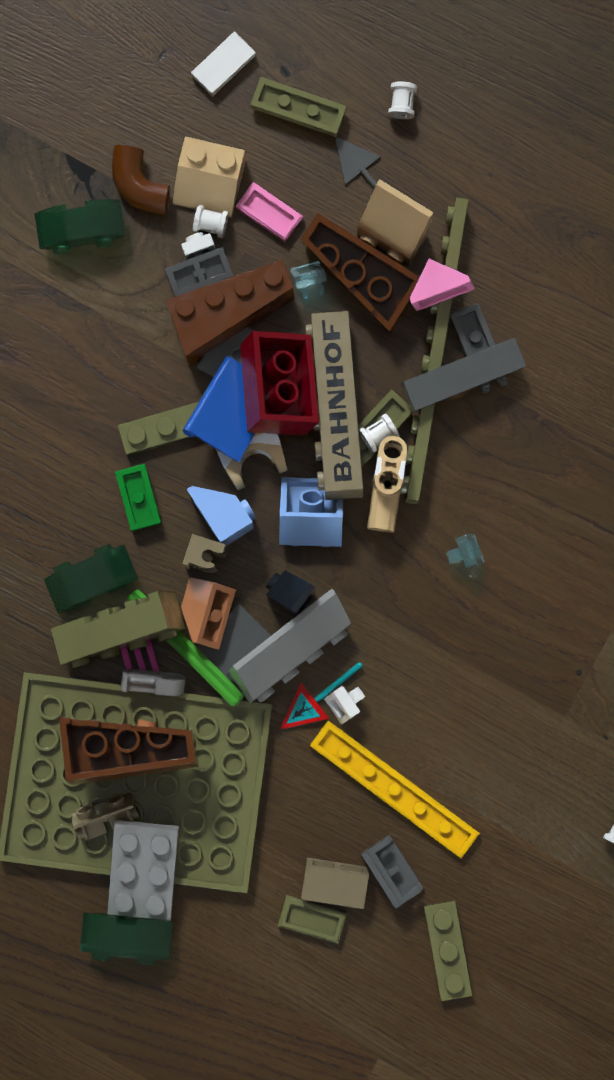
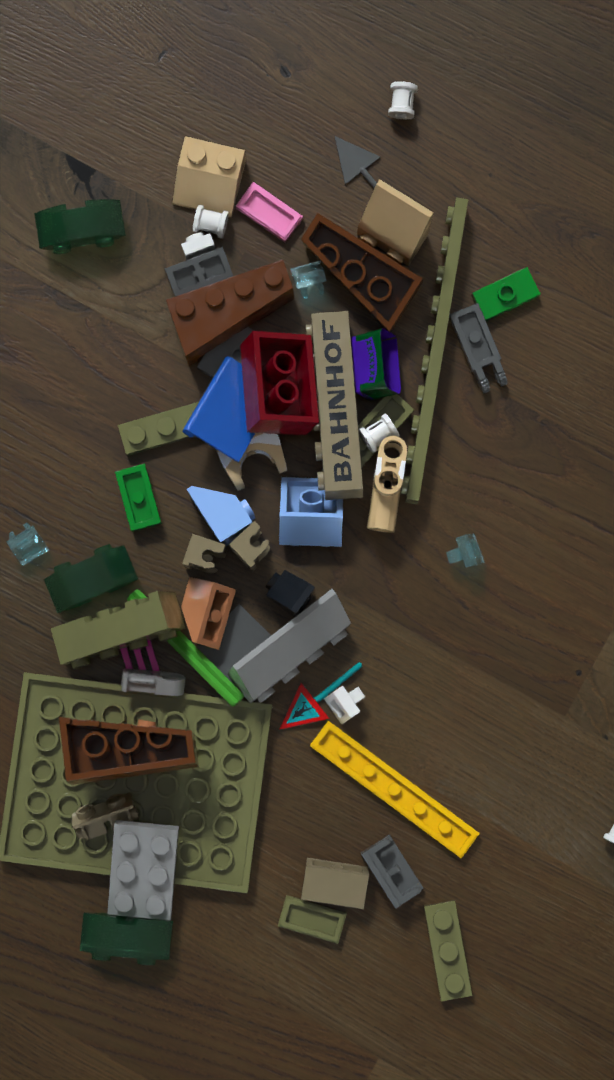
(27, 544): none -> clear light blue tile
(133, 185): reddish brown cylinder -> none
(223, 63): white tile -> none
(248, 548): none -> dark tan hinge
(298, 106): olive plate -> none
(375, 364): none -> dark purple piece
(438, 284): bright pink slope -> none
(463, 374): dark grey tile -> none
(506, 294): none -> green plate

